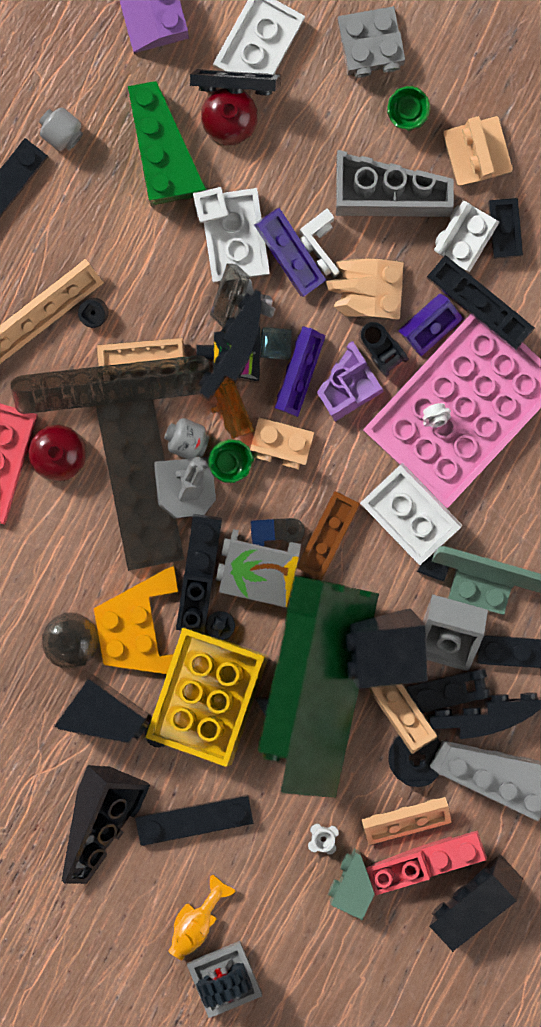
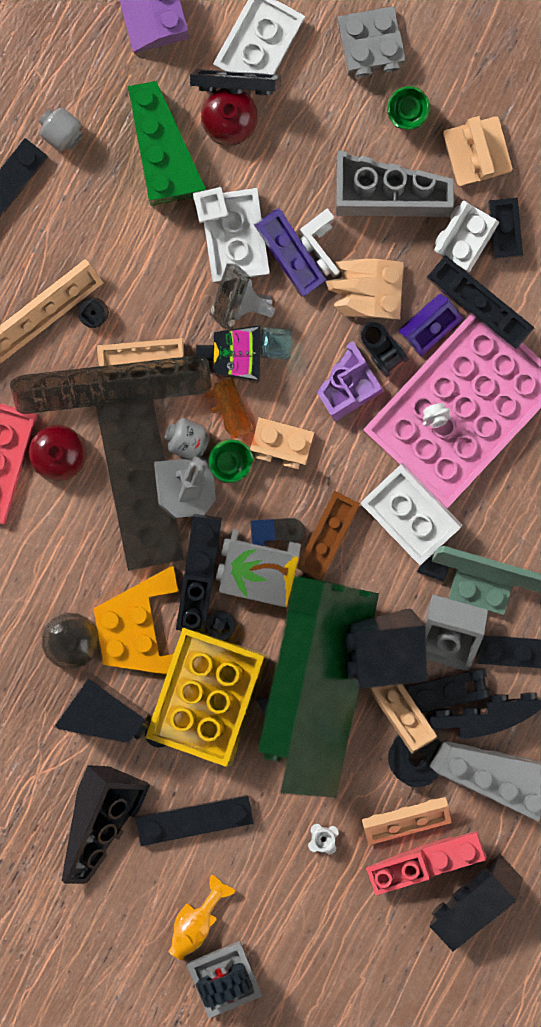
(241, 336): black slope -> none
(300, 371): dark purple plate -> none
(353, 890): sand green slope -> none

